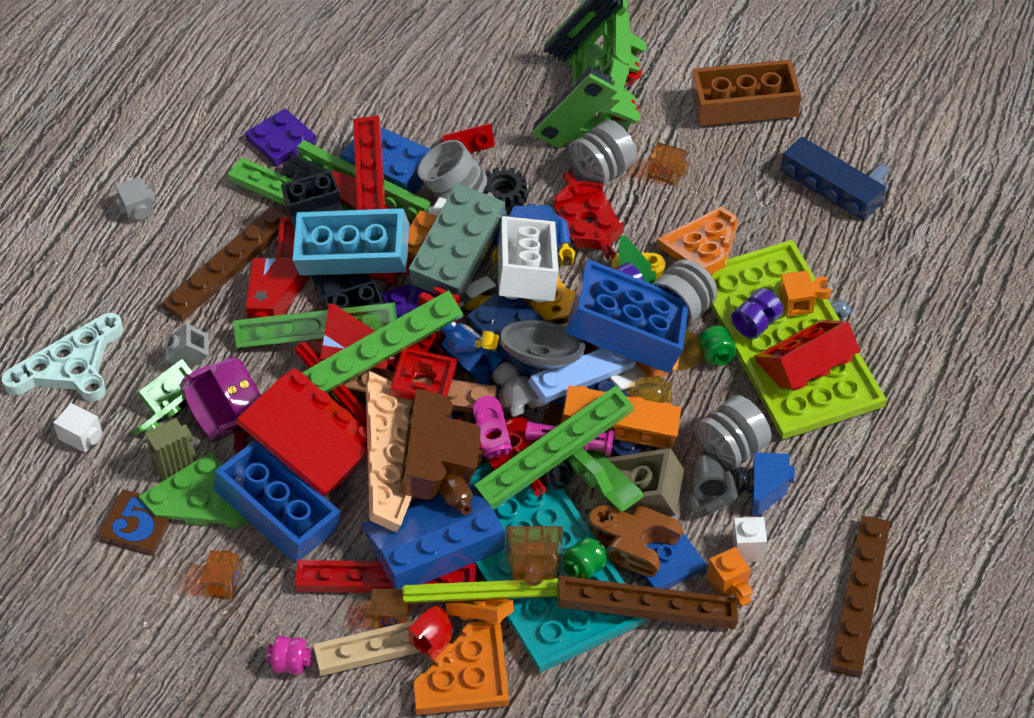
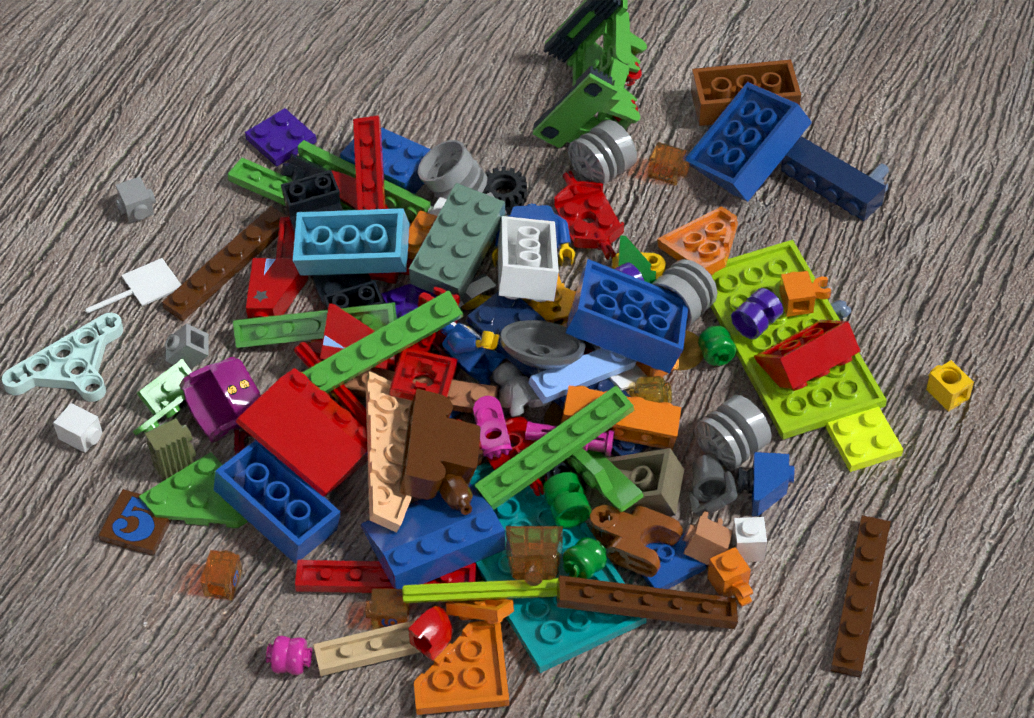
(146, 283): none -> white piece
(473, 138): red hinge -> none
(566, 500): none -> green wheel
(706, 539): none -> nougat brick
(748, 140): none -> blue slope
(864, 439): none -> neon yellow plate
(949, 385): none -> yellow brick

